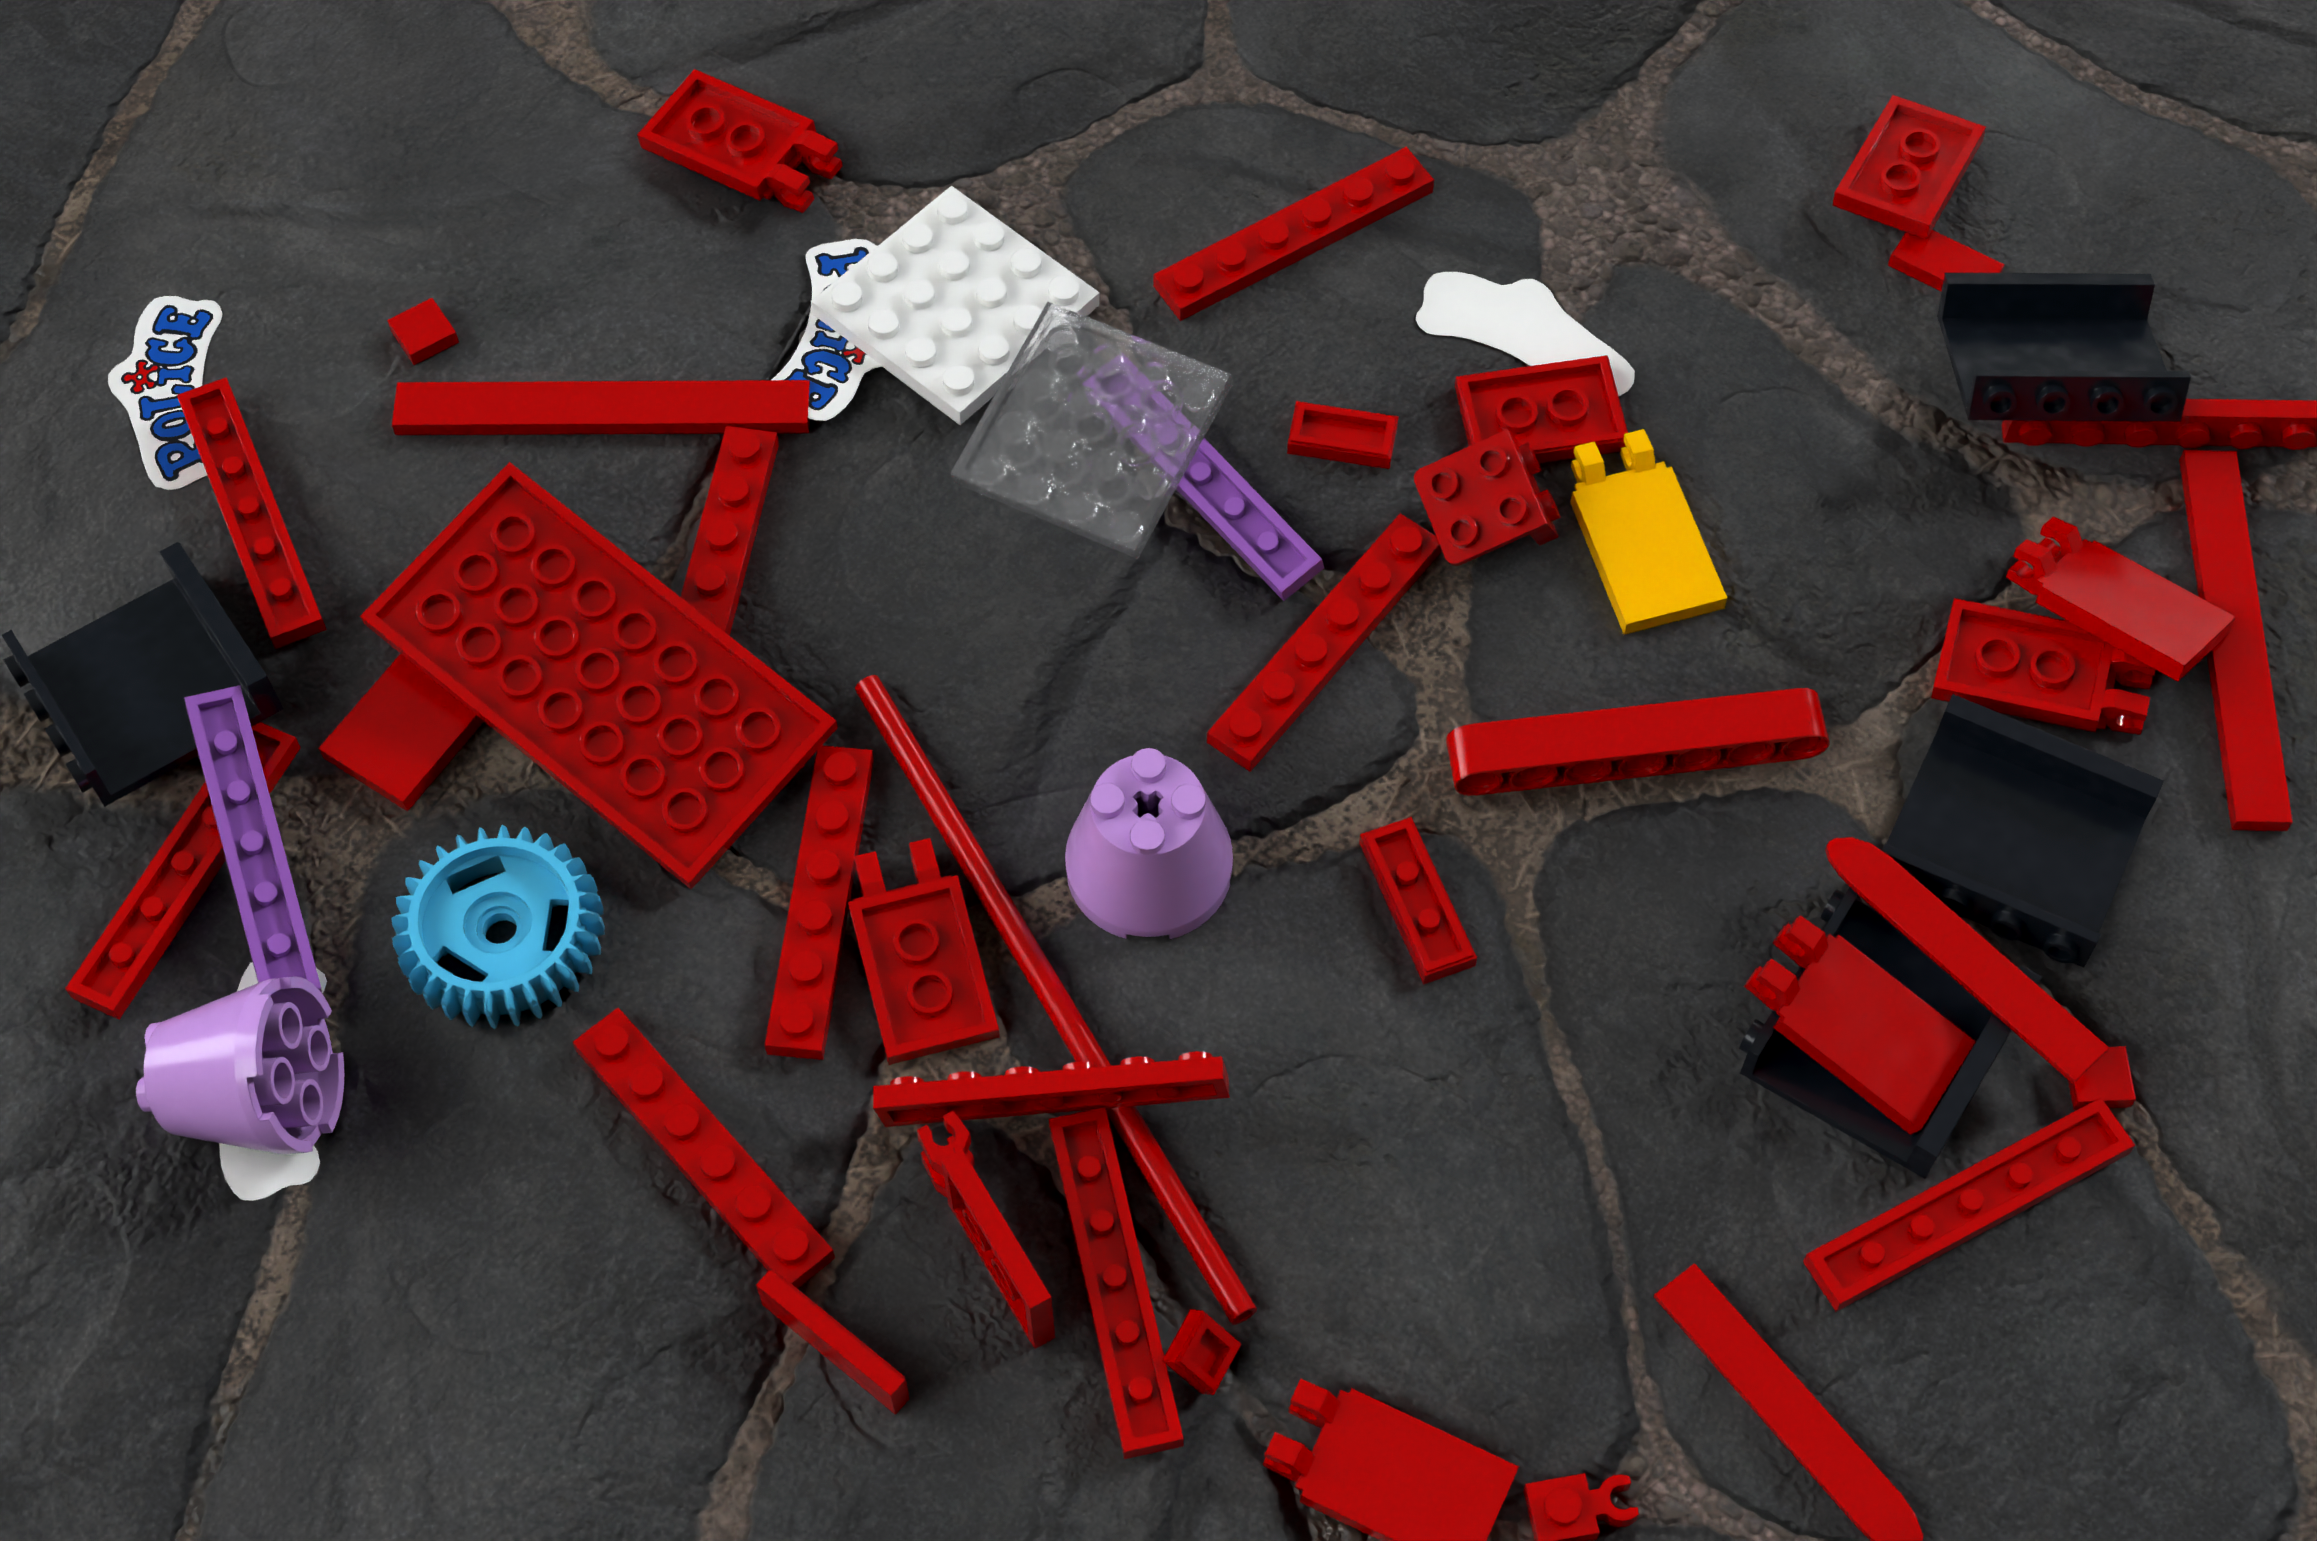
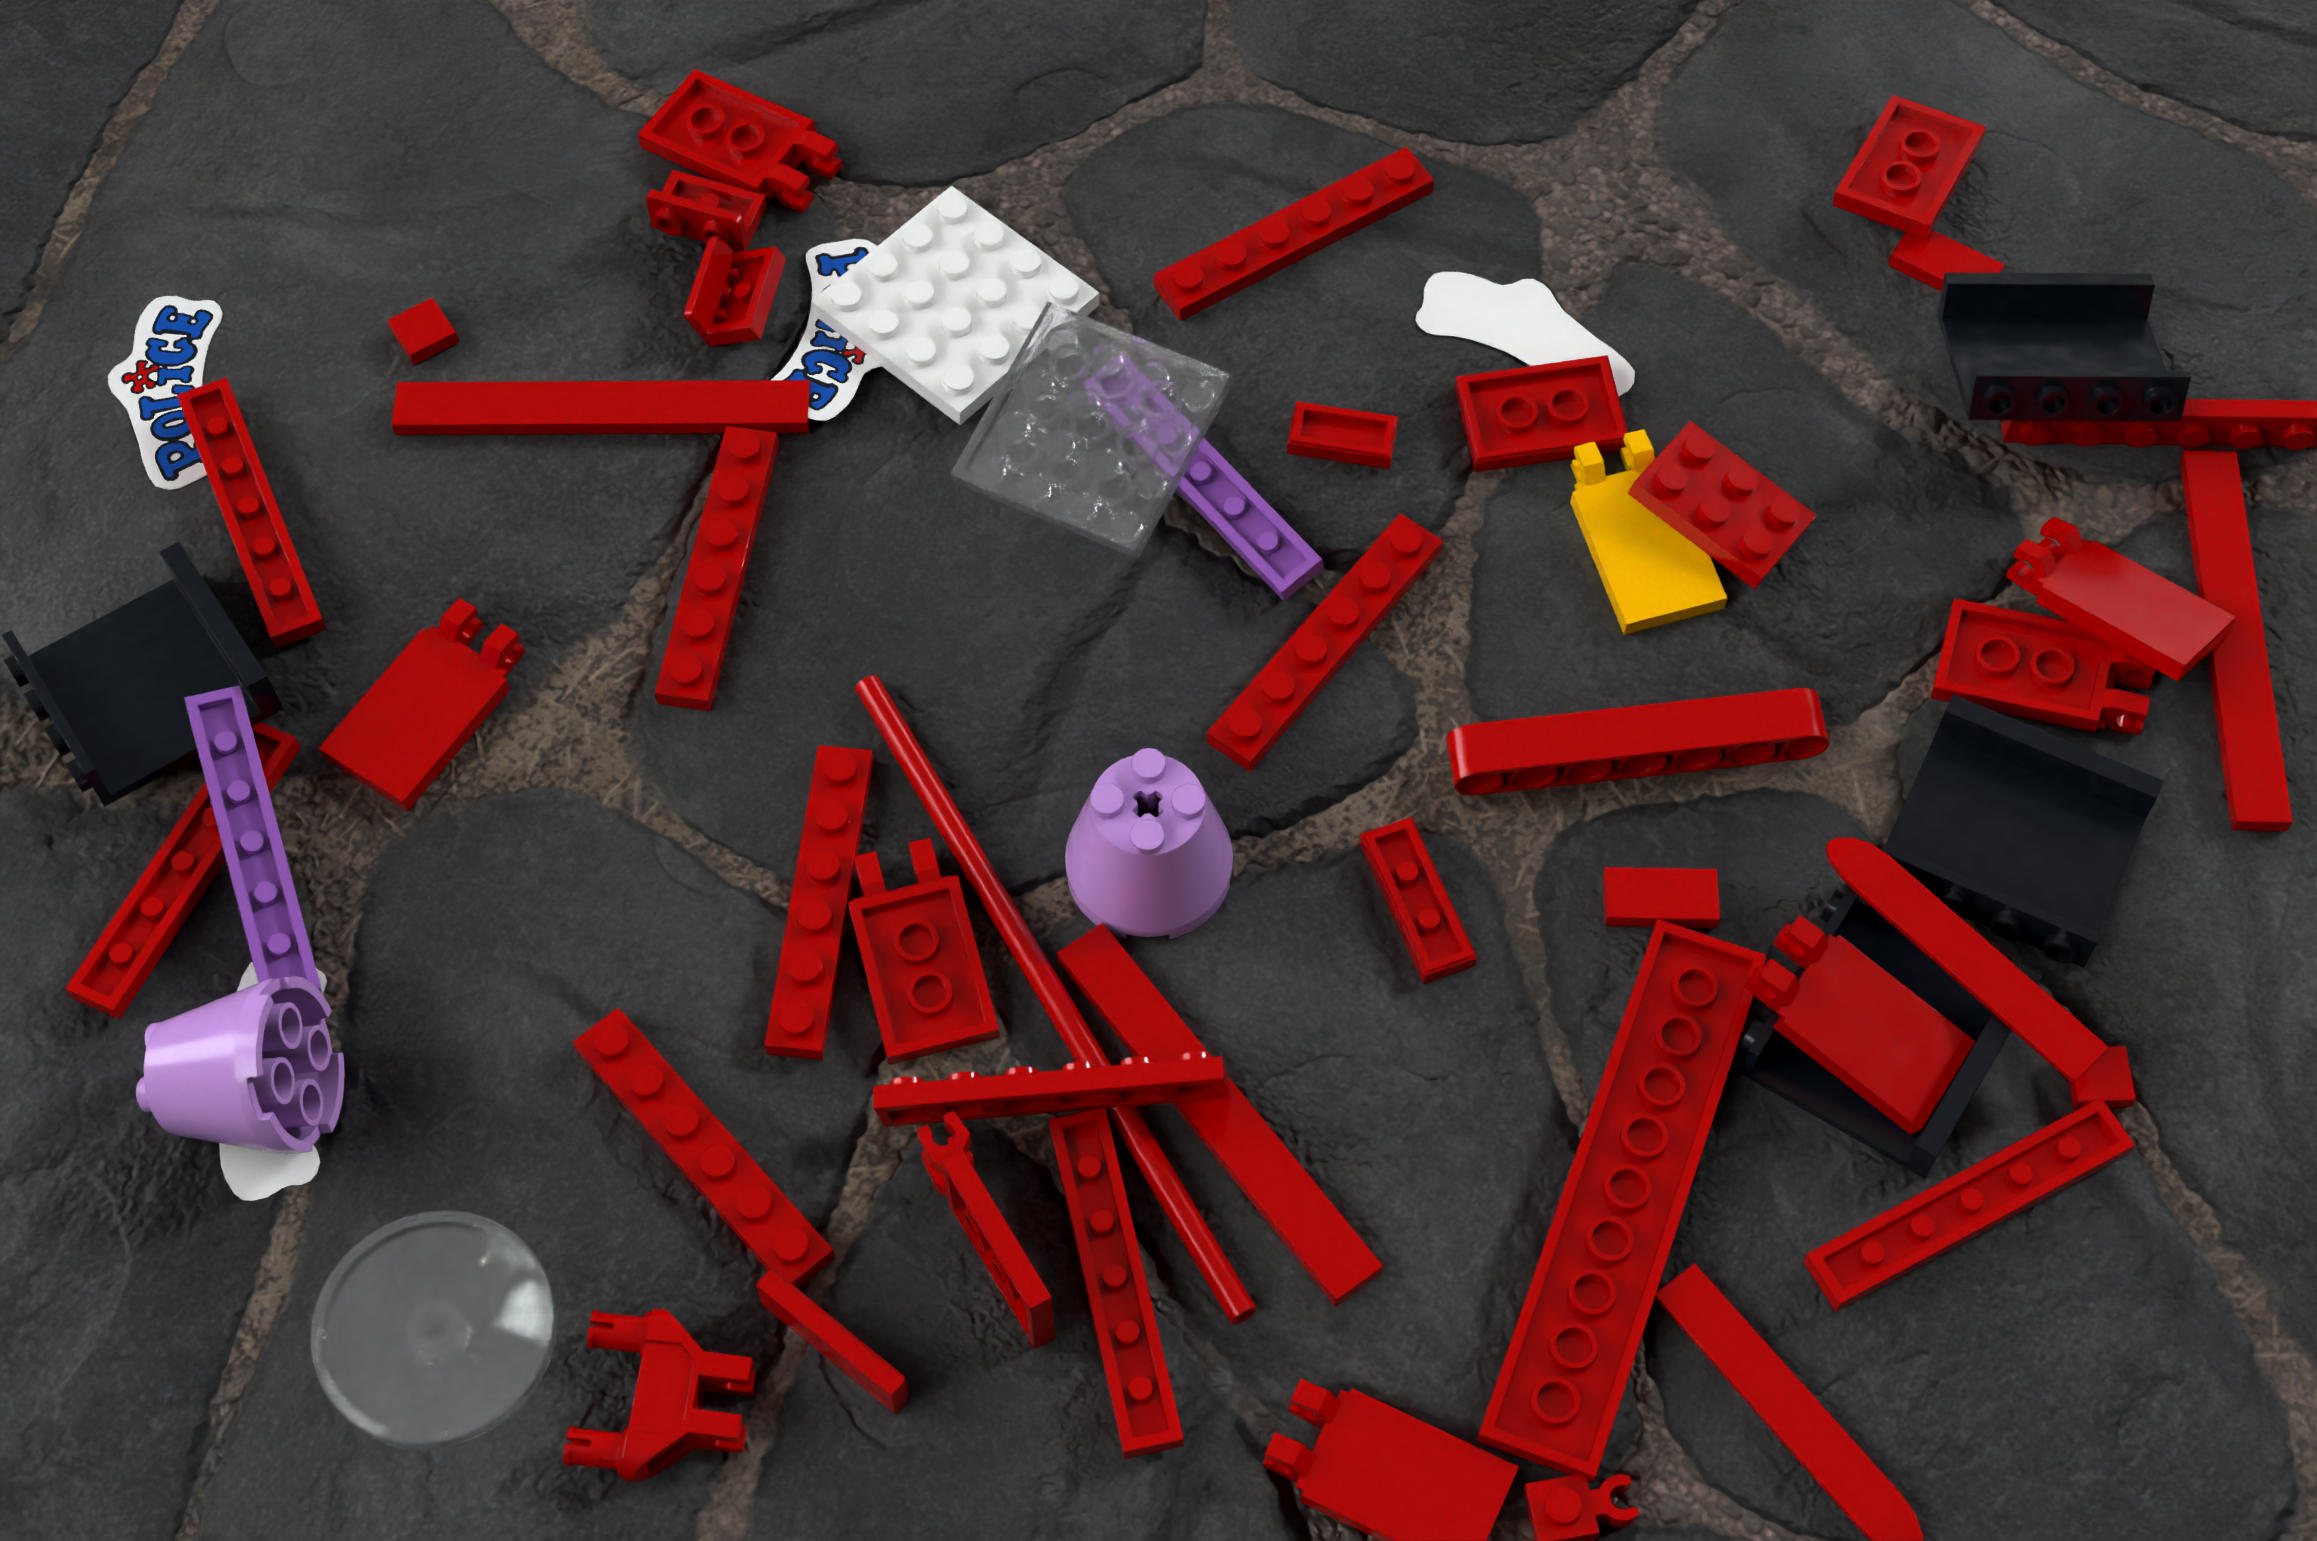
(433, 1330): none -> clear dish
(520, 970): medium azure gear -> none
(600, 674): red plate -> none
(668, 1398): none -> red connector
(706, 209): none -> red bracket
(733, 292): none -> red bracket
(1201, 1352): red tile -> none
(1226, 1126): none -> red tile
(1486, 498): red bracket -> none
(1621, 1203): none -> red plate
(1670, 894): none -> red tile
(1722, 504): none -> red plate

